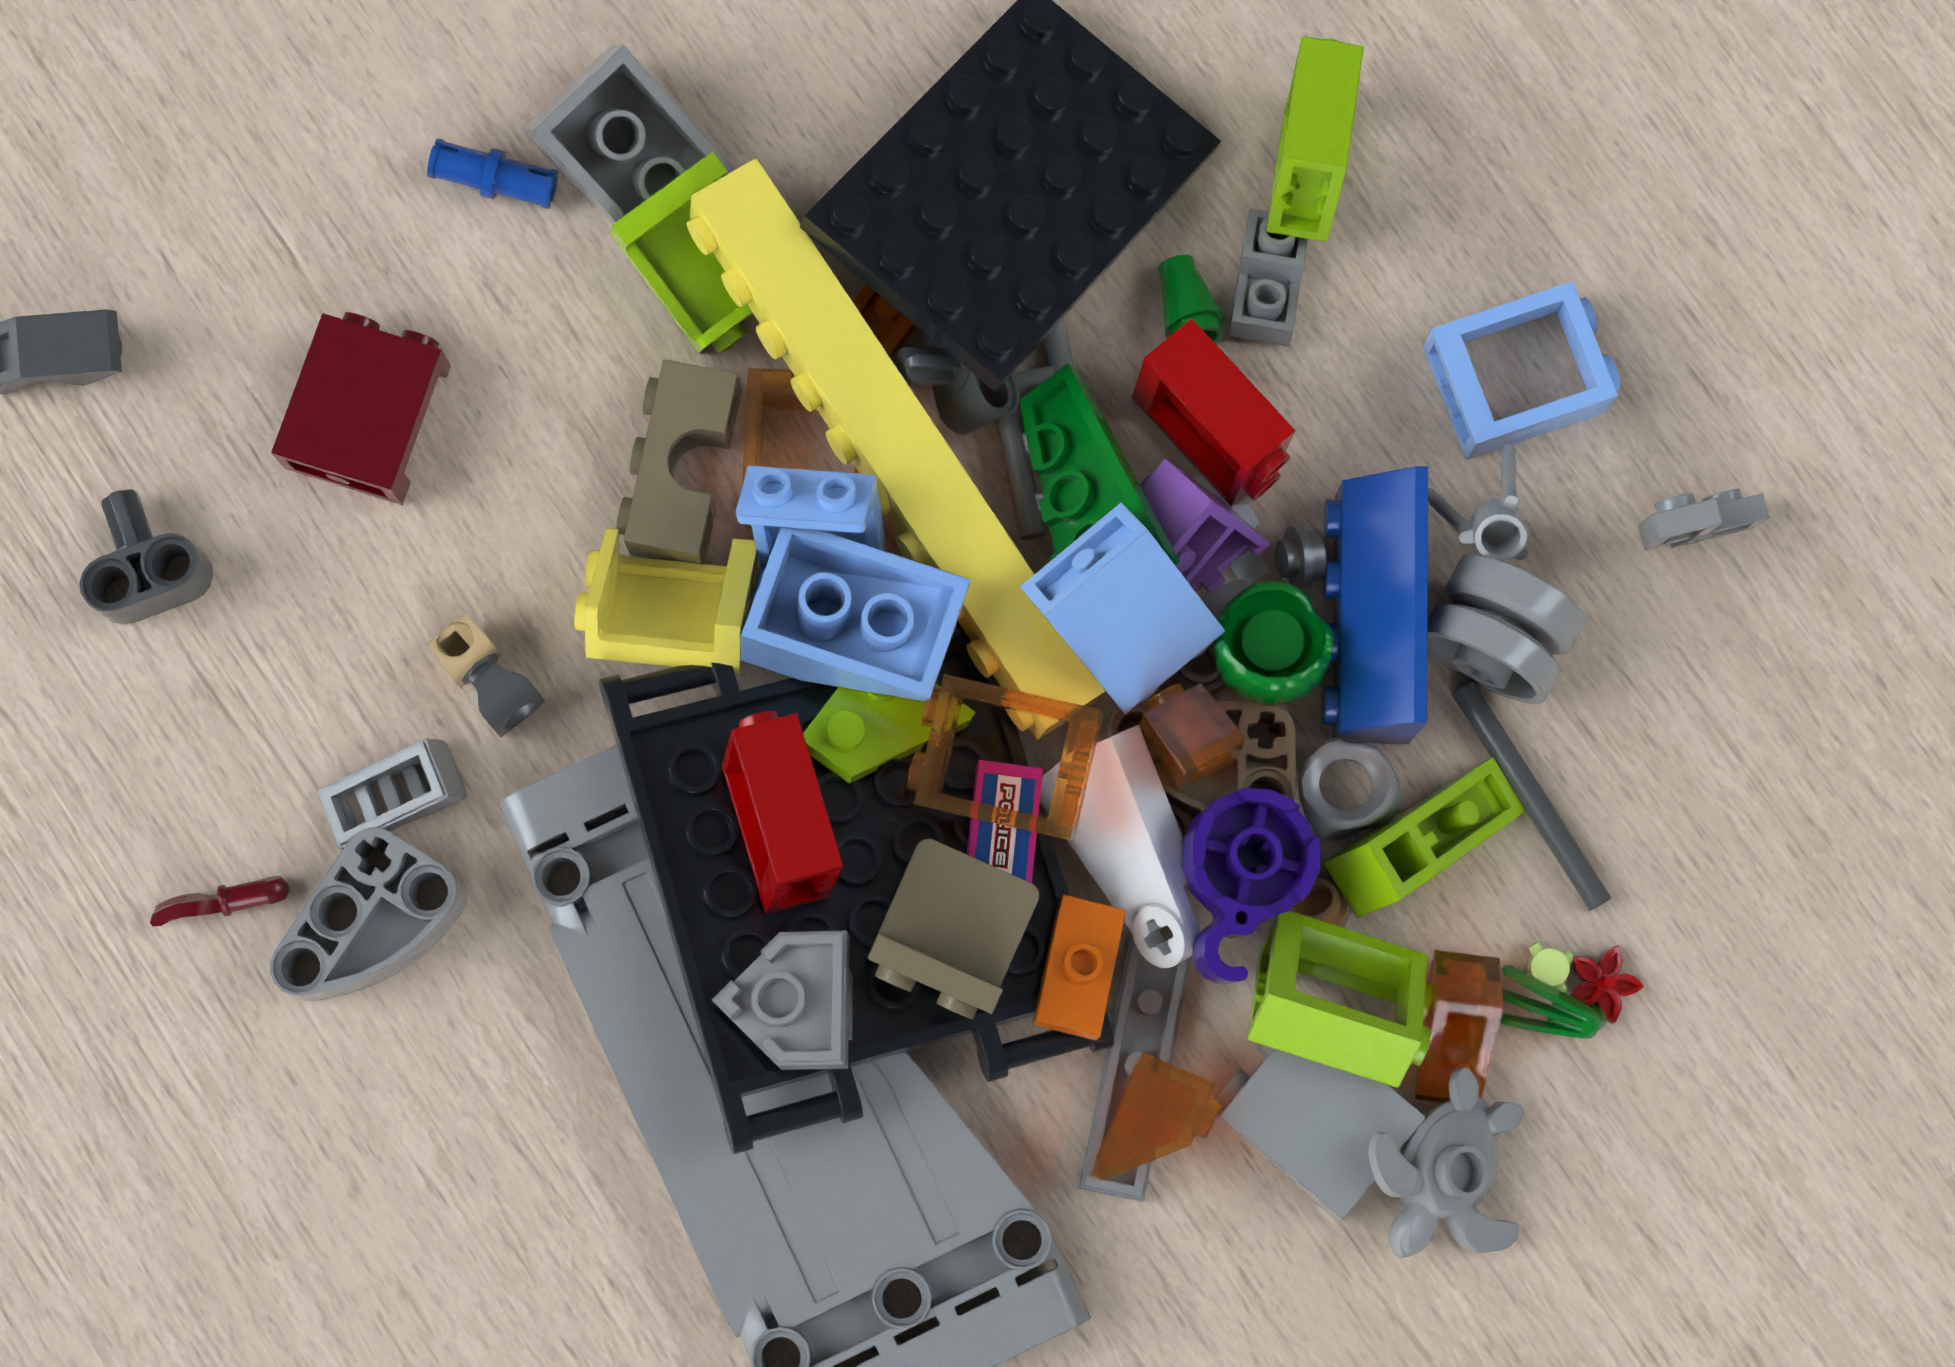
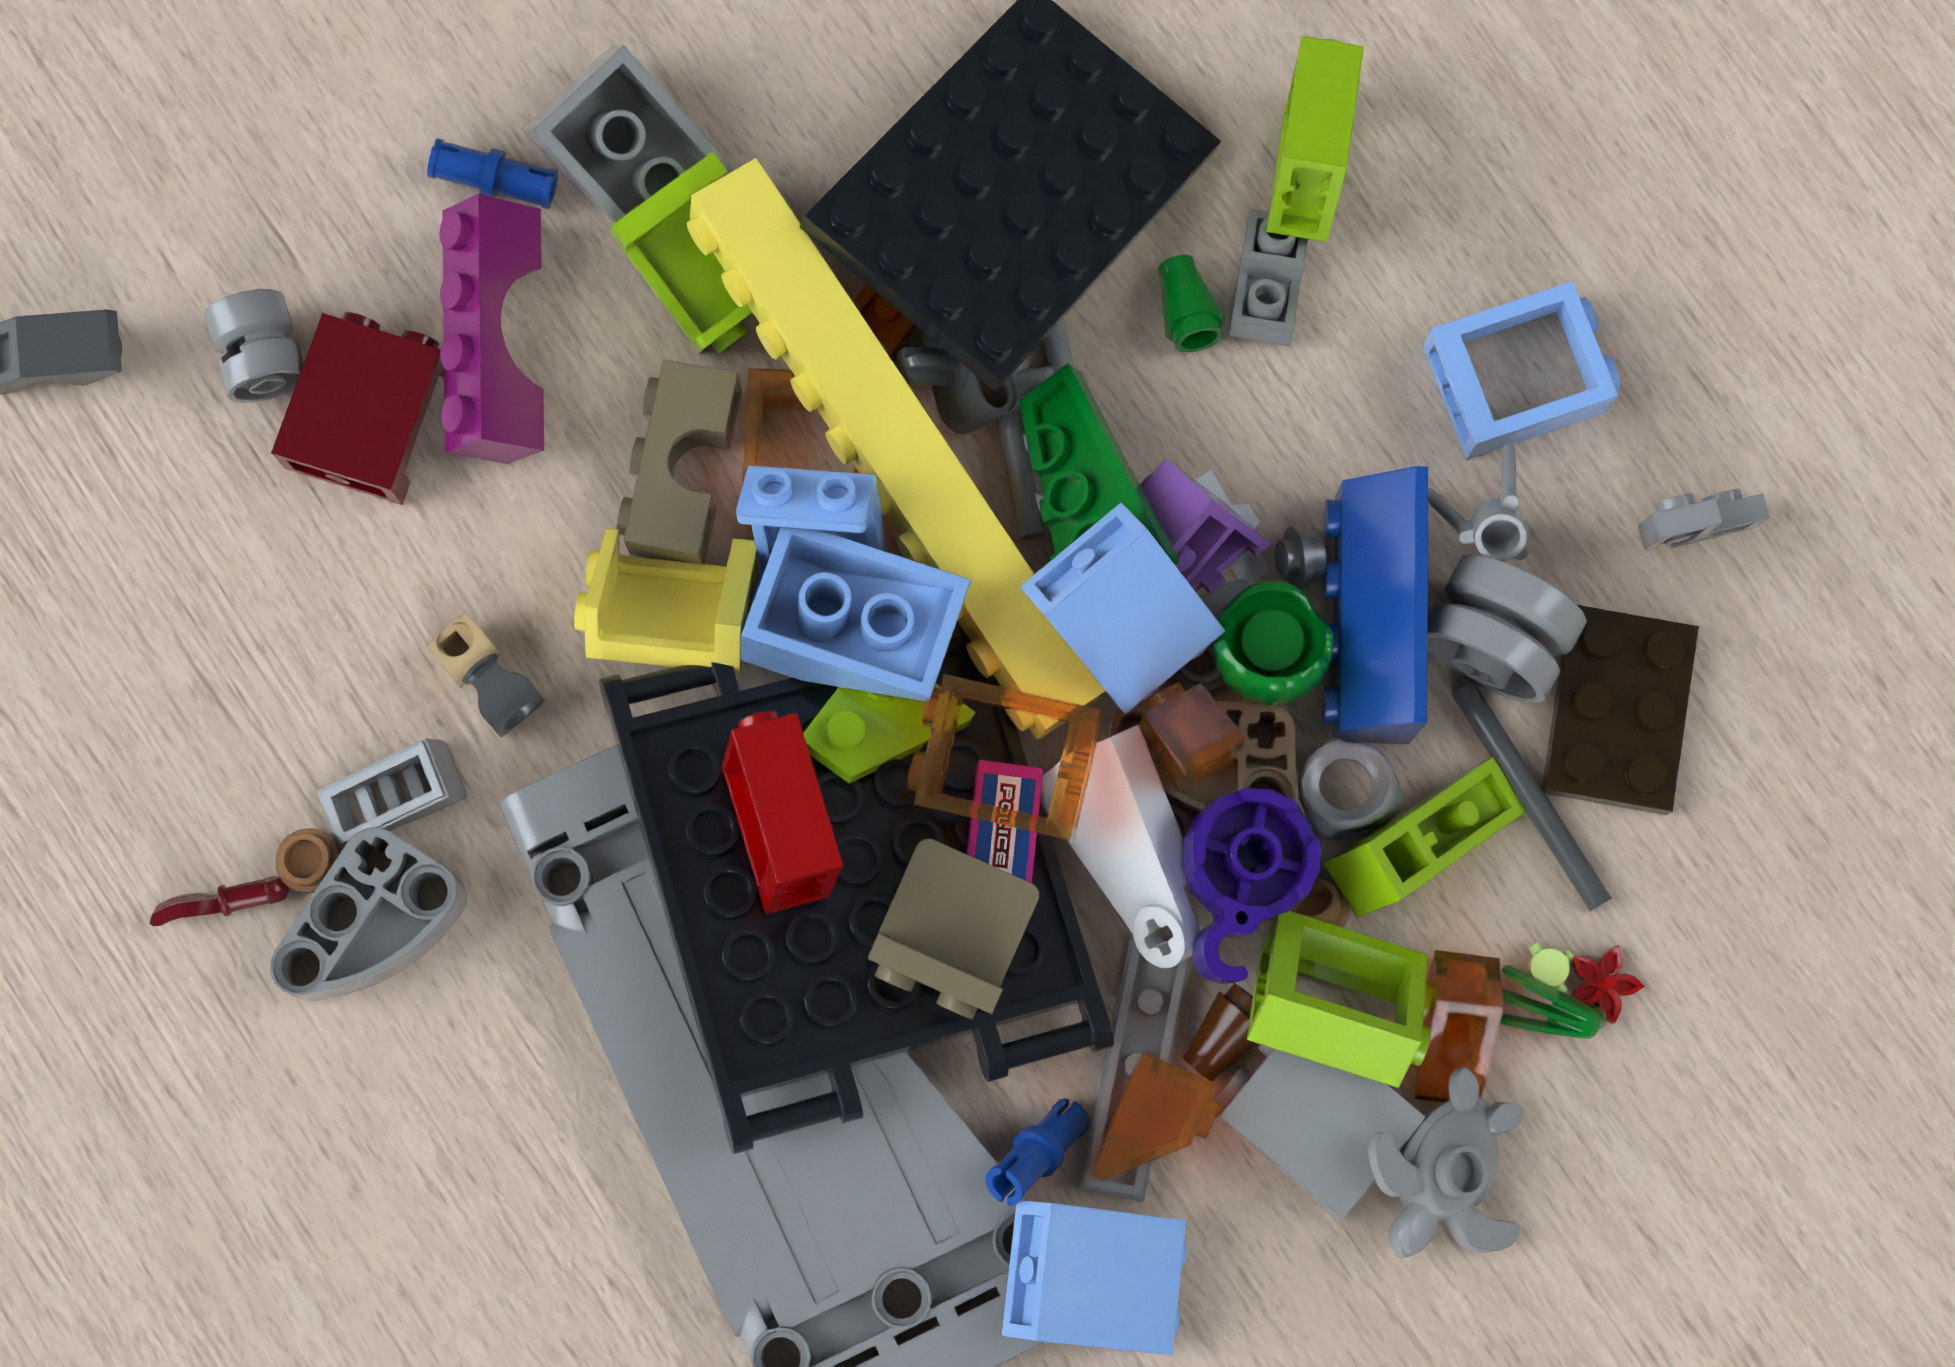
(144, 563): dark grey beam -> none
(253, 336): none -> light grey wheel
(305, 859): none -> medium nougat plate
(488, 401): none -> magenta arch
(796, 1000): light grey plate -> none
(1037, 1151): none -> blue pin
(1079, 967): orange plate -> none
(1094, 1278): none -> light blue panel
(1213, 414): red window -> none
(1222, 1034): none -> reddish brown cone
(1621, 712): none -> dark brown plate

